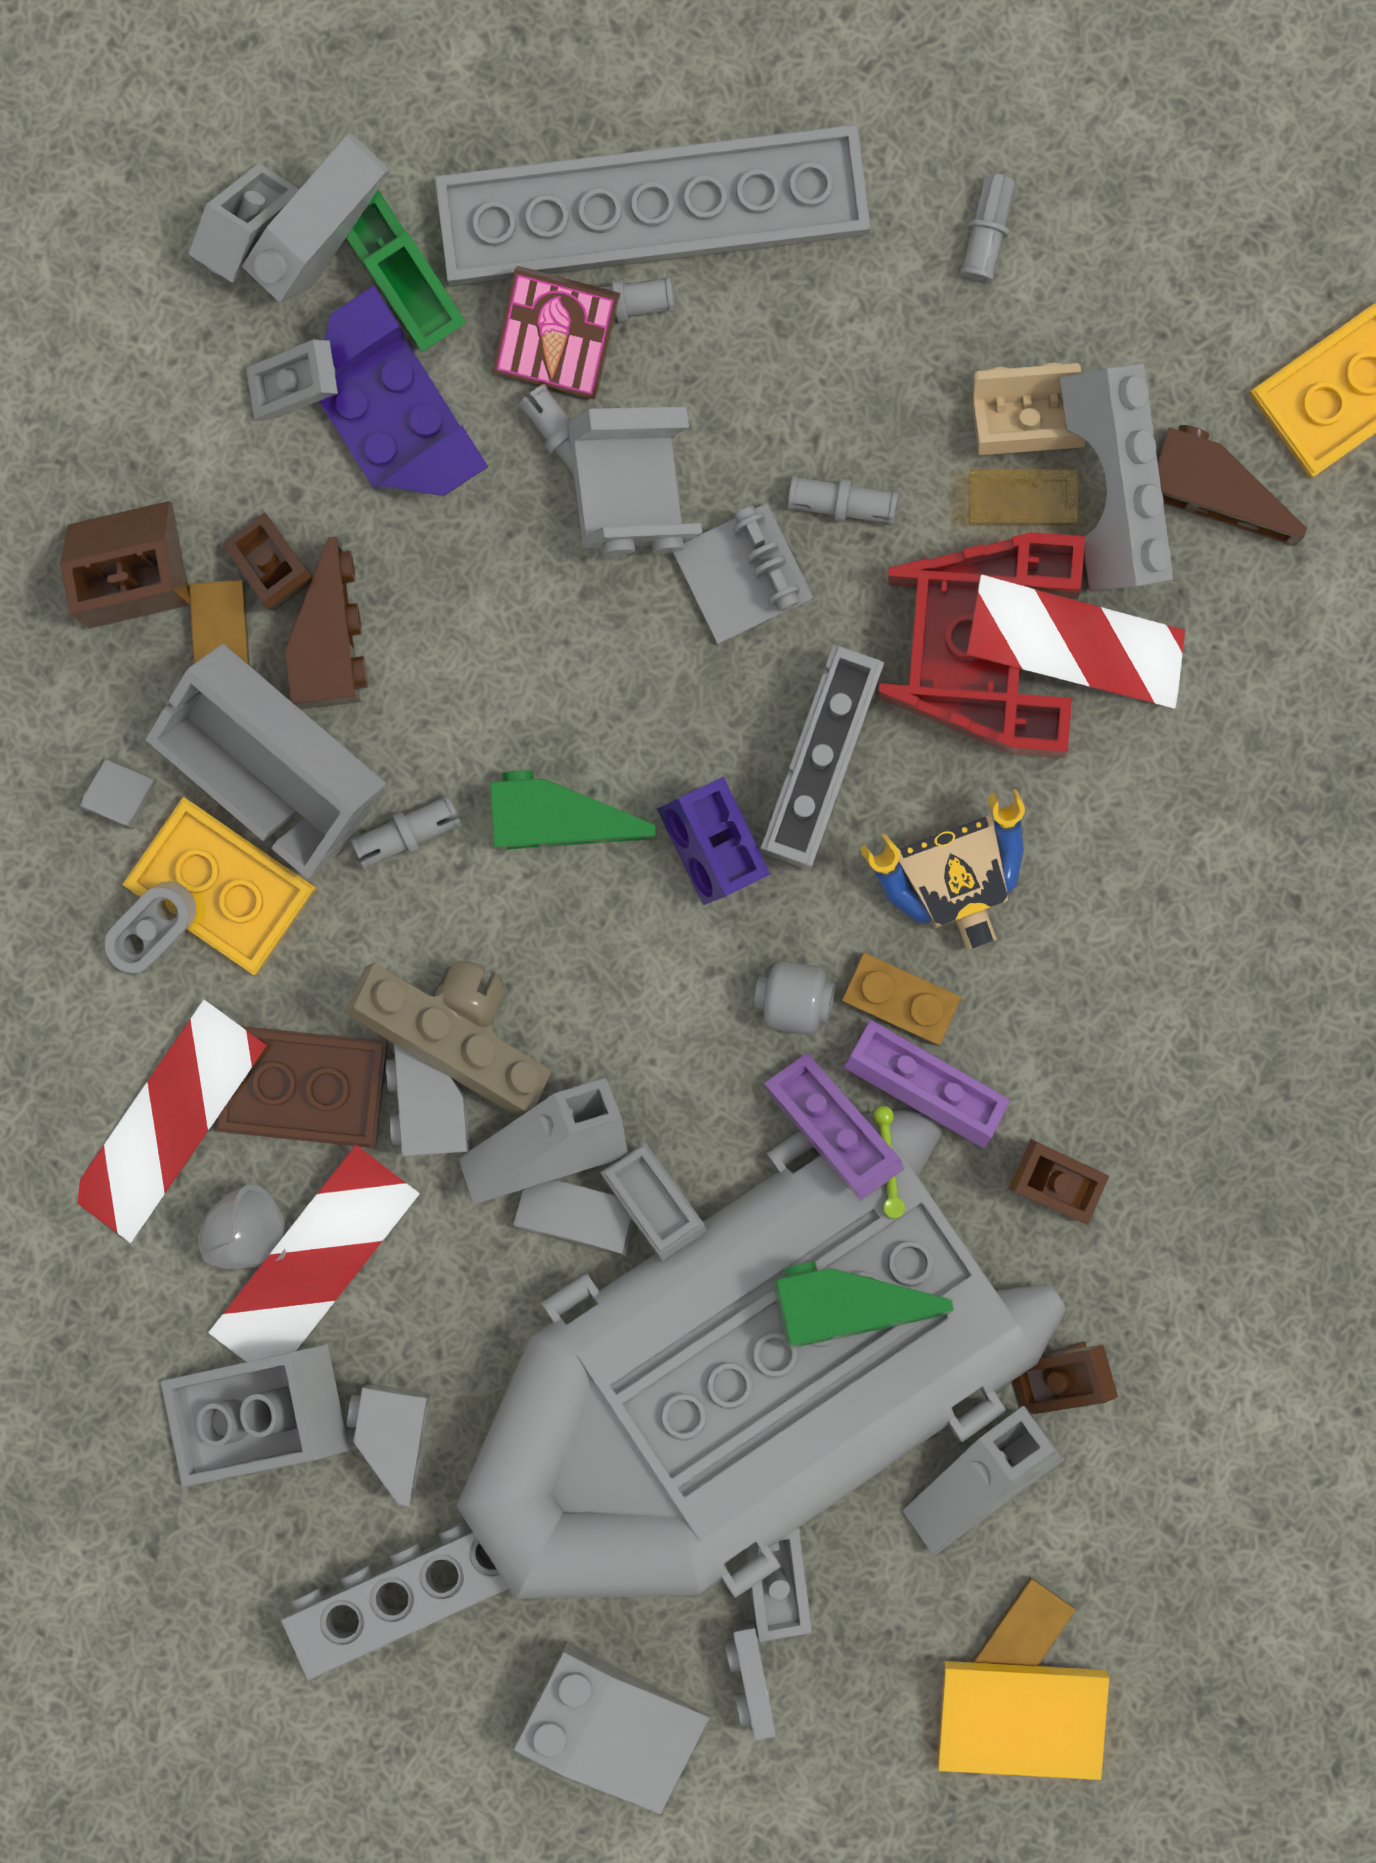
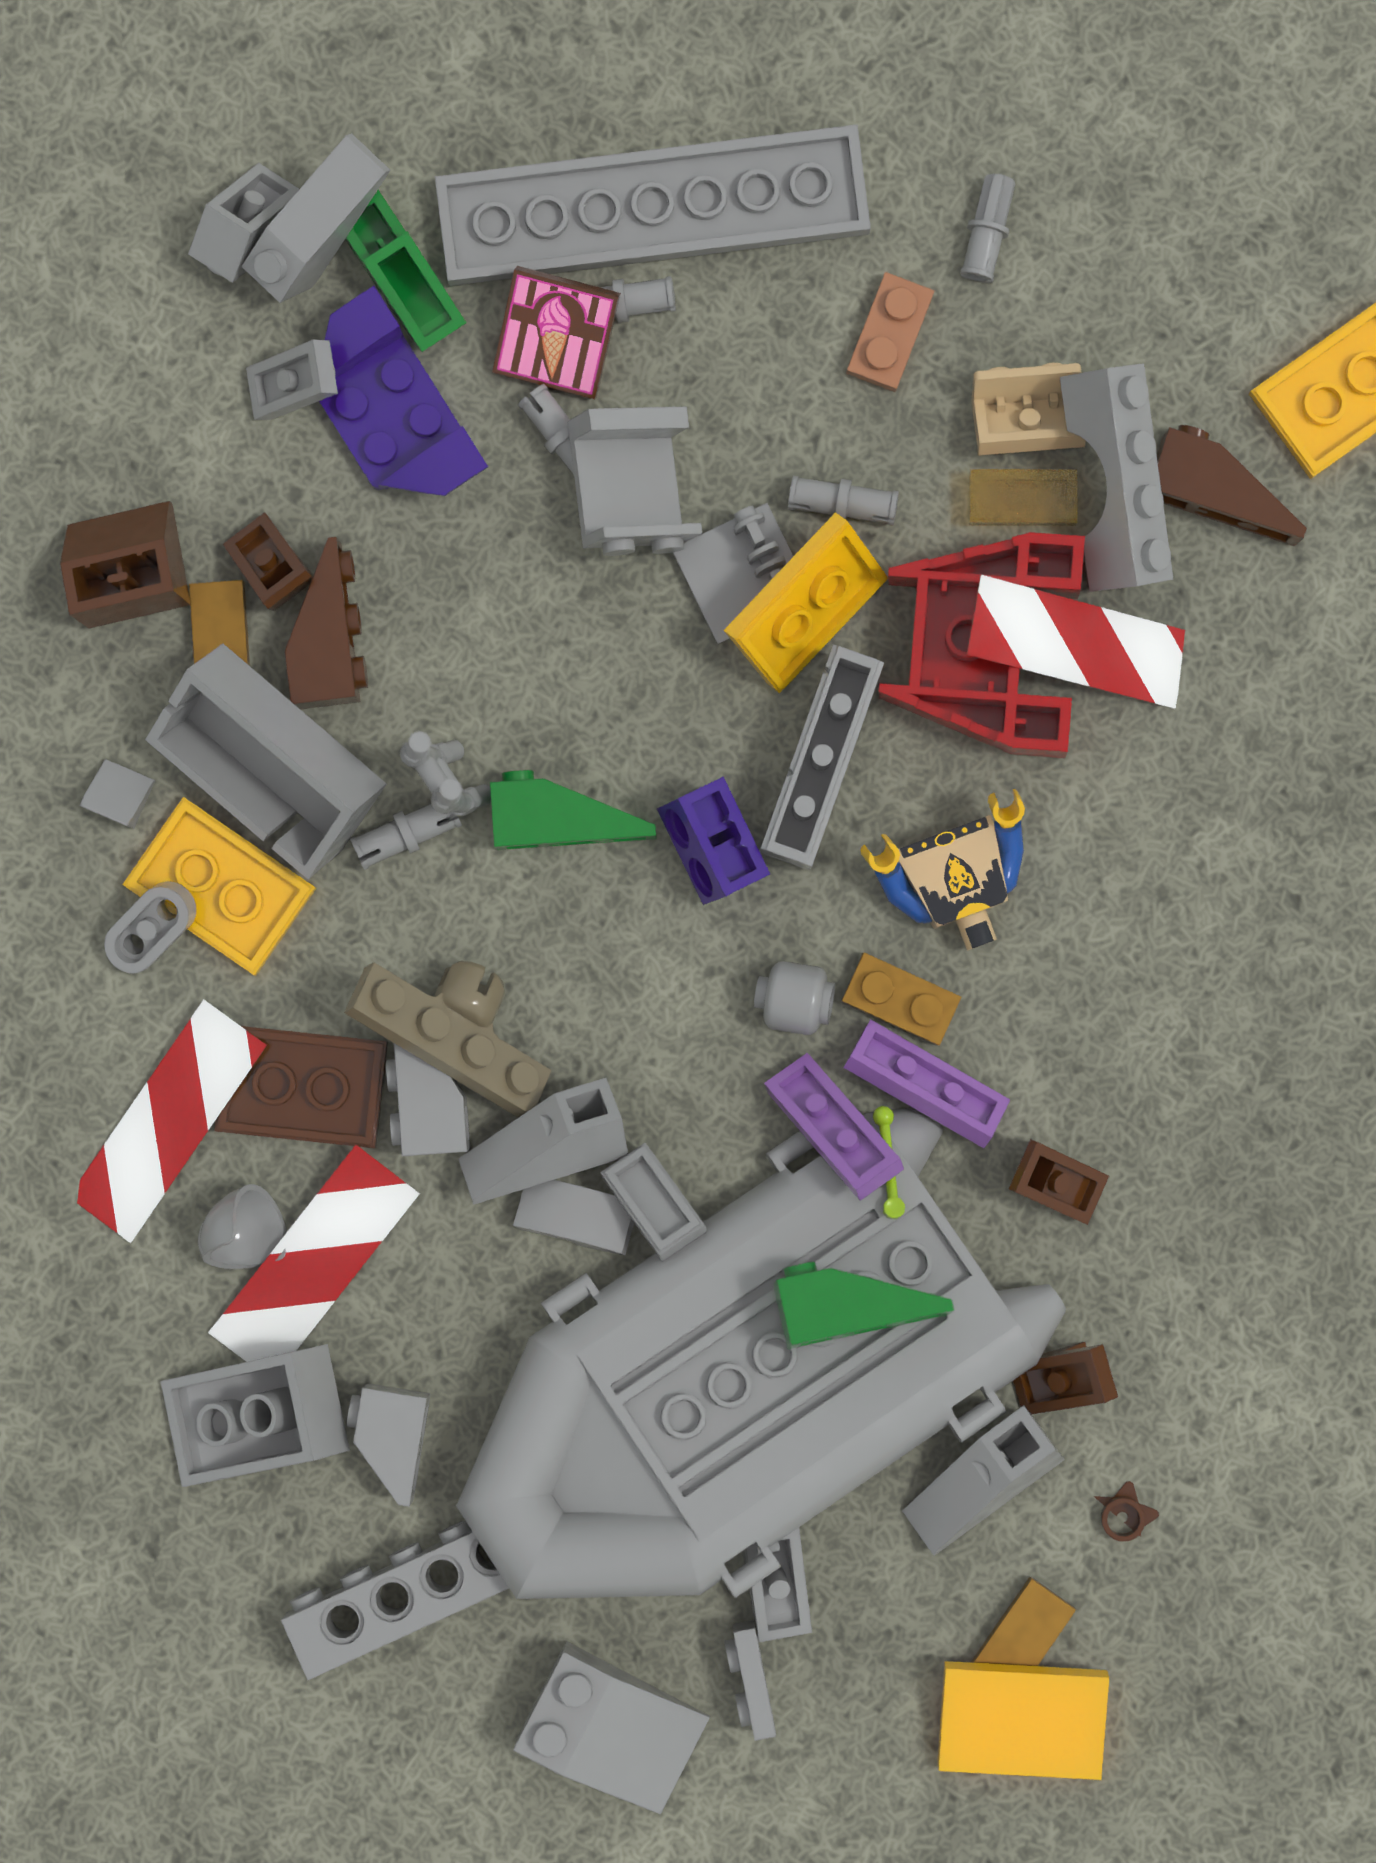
(432, 767): none -> light grey piece
(806, 603): none -> yellow tile
(890, 332): none -> nougat plate
(1127, 1502): none -> reddish brown plate

